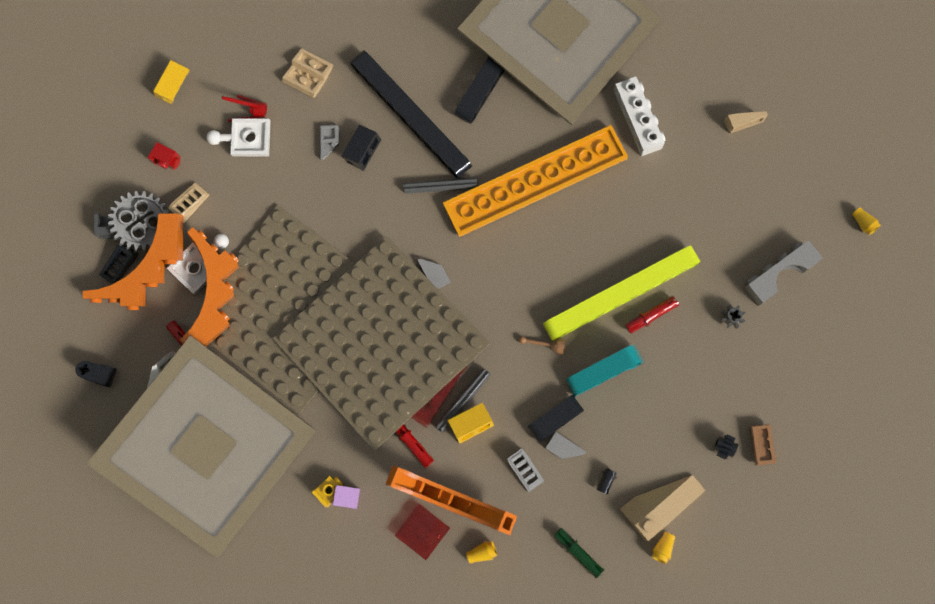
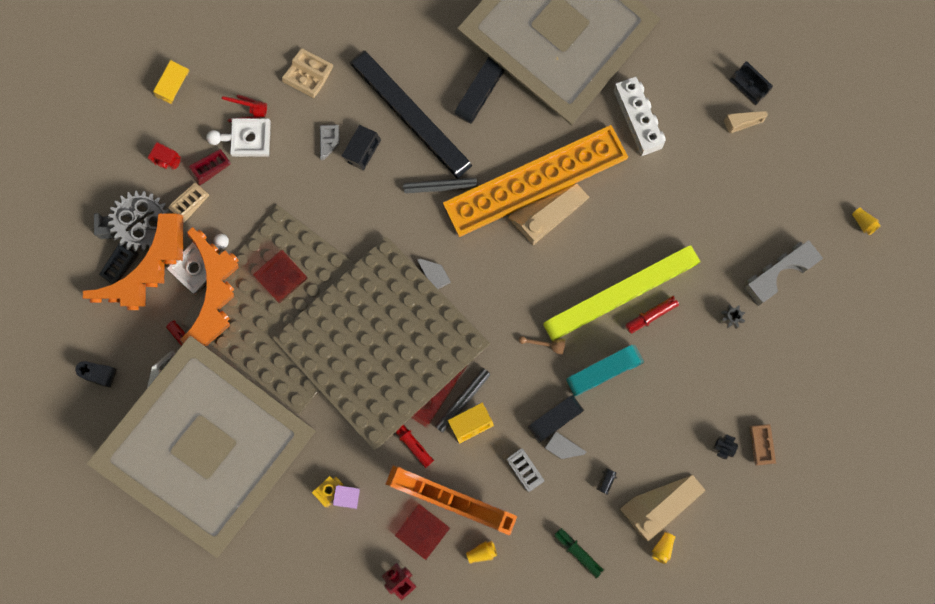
(207, 175): none -> dark red slope
(280, 276): none -> clear red plate
(398, 581): none -> dark red brick
(545, 214): none -> tan wedge
(751, 83): none -> black hinge

